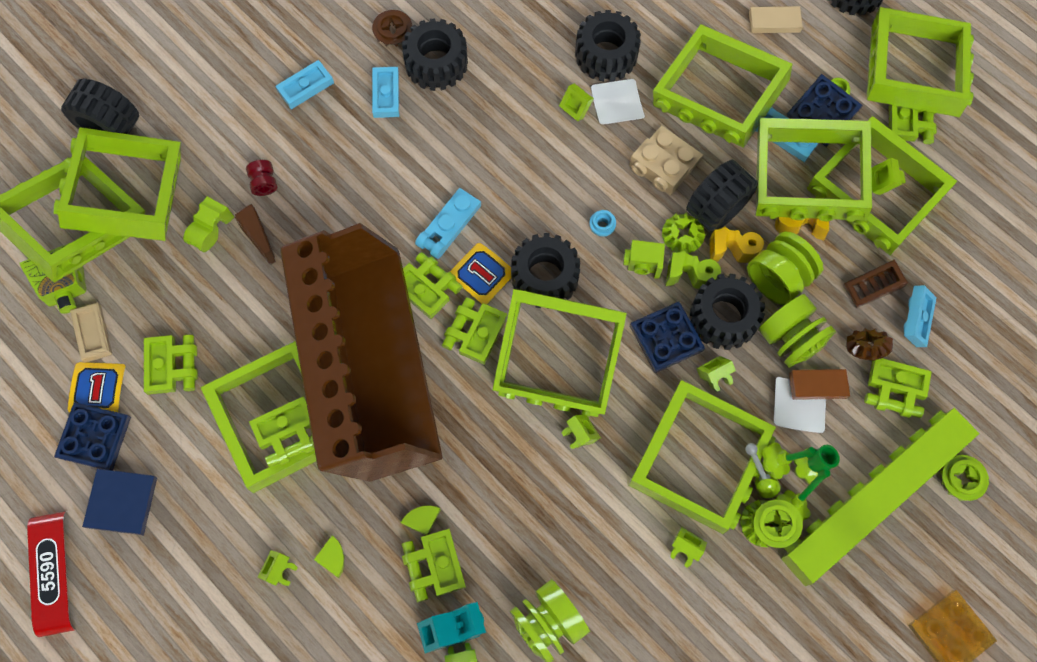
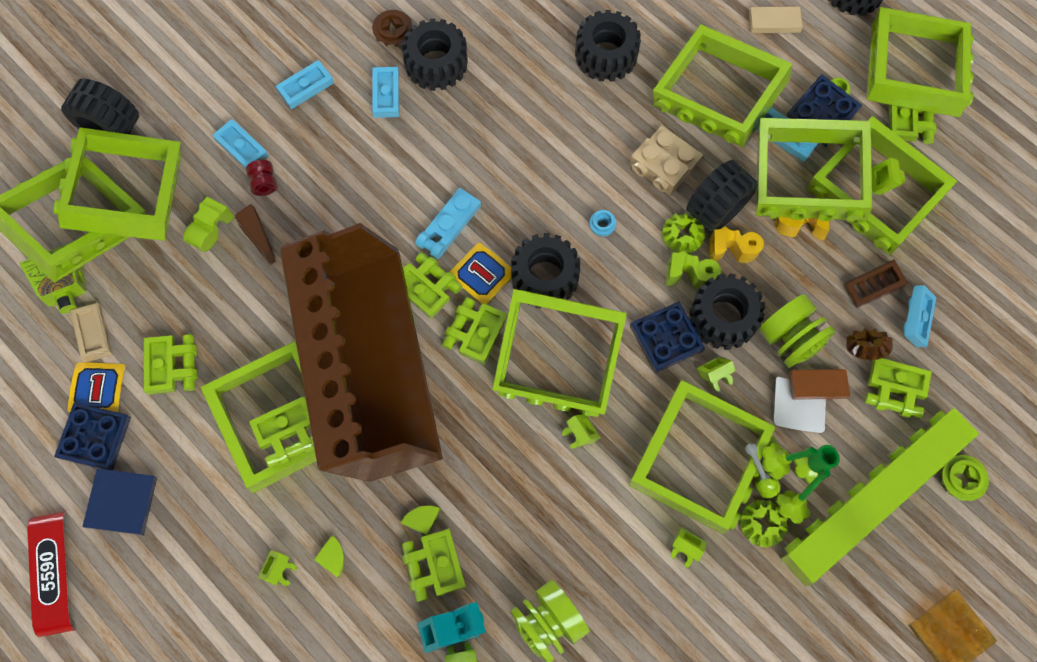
(239, 144): none -> medium azure plate
(576, 102): lime tile -> none
(617, 101): white sticker -> none
(645, 258): lime brick -> none
(785, 268): lime wheel -> none
(787, 513): lime gear -> none

